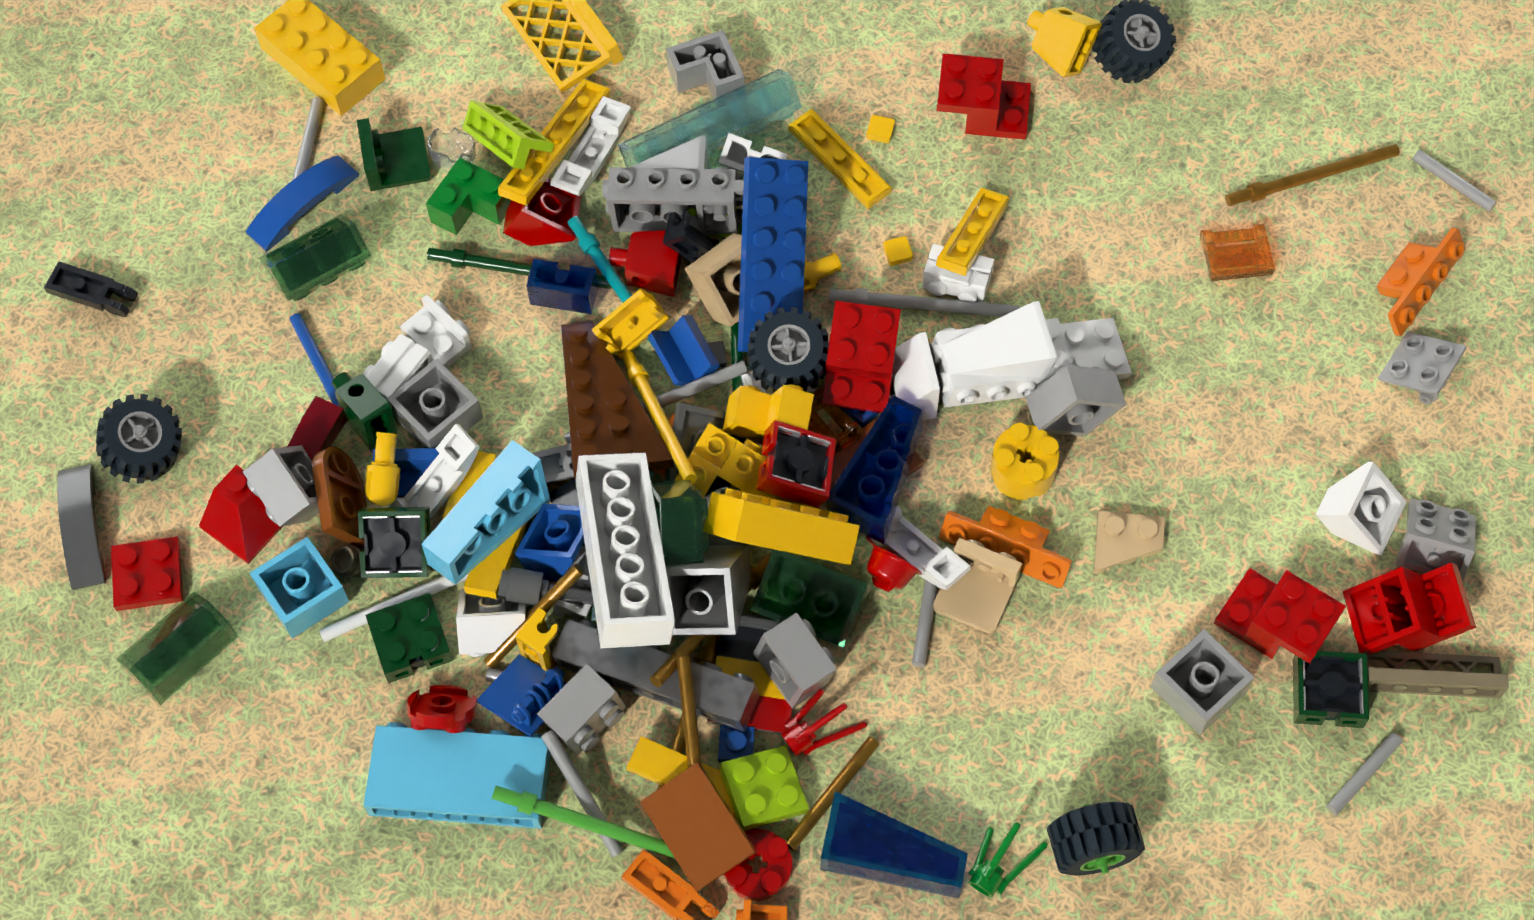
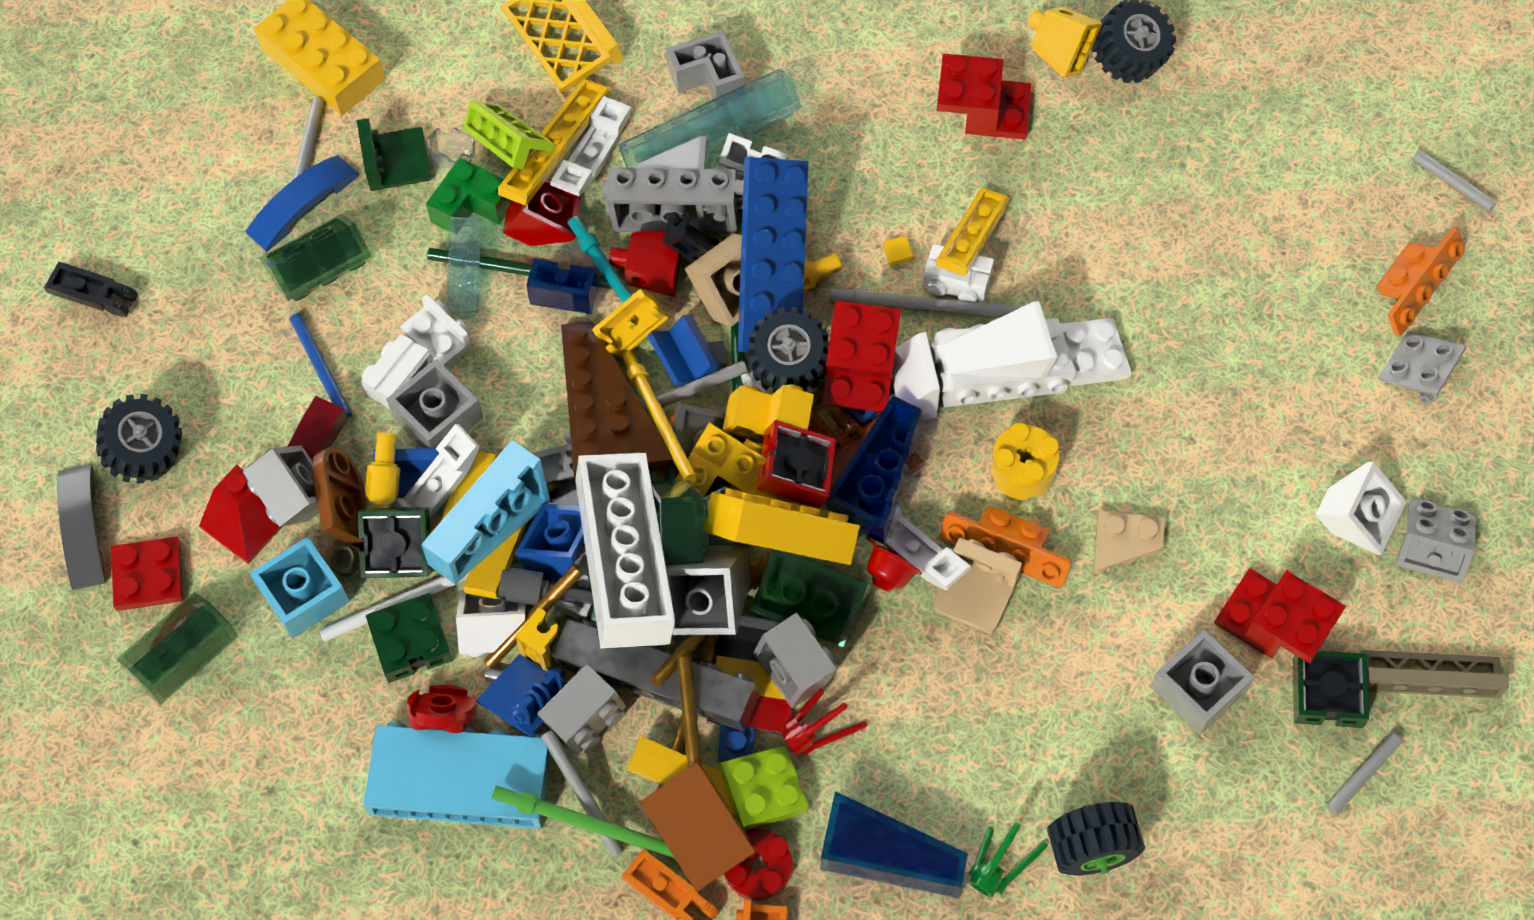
(364, 407): dark green torso -> none
(463, 264): none -> clear light blue tile
(826, 798): pearl gold bar -> none
(840, 158): yellow tile -> none
(880, 129): yellow piece -> none
(924, 625): light grey bar -> none
(1075, 400): light grey brick -> none
(1237, 260): clear orange plate -> none
(1258, 190): pearl gold bar -> none
(1409, 609): red bracket -> none

